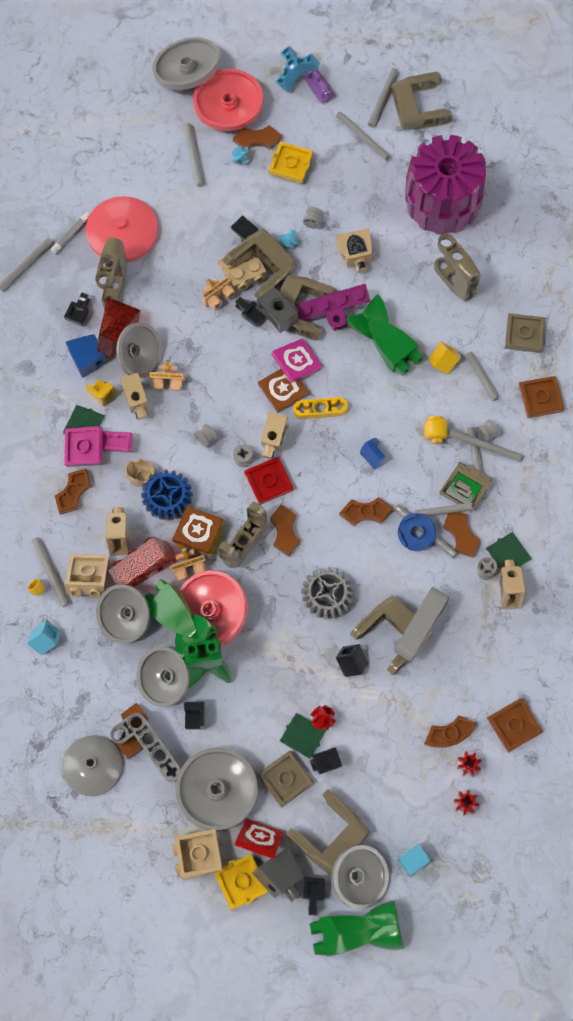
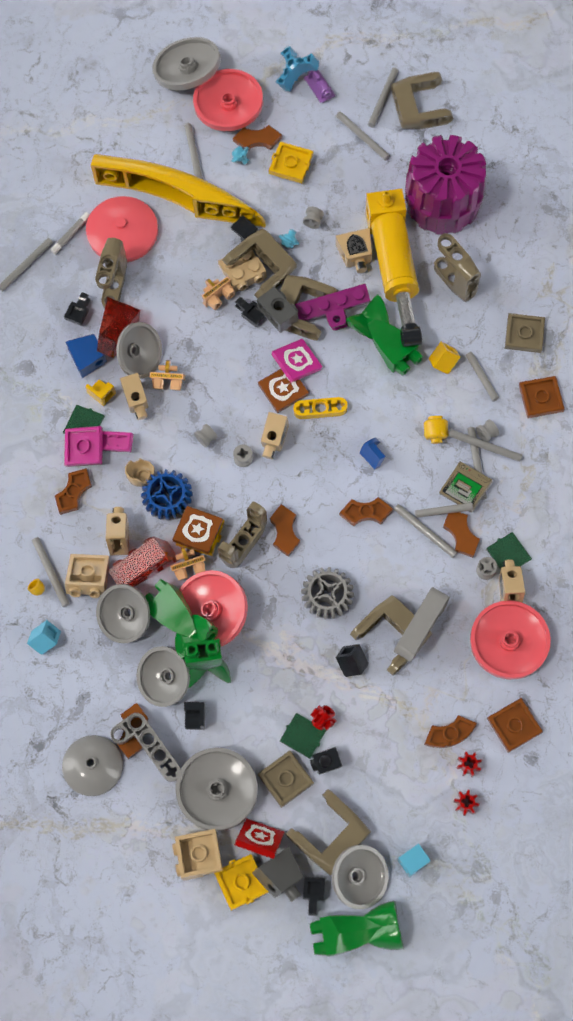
(172, 185): none -> yellow slope
(268, 480): red tile -> none
(386, 222): none -> yellow piece
(405, 532): blue tile -> none
(510, 640): none -> coral dish

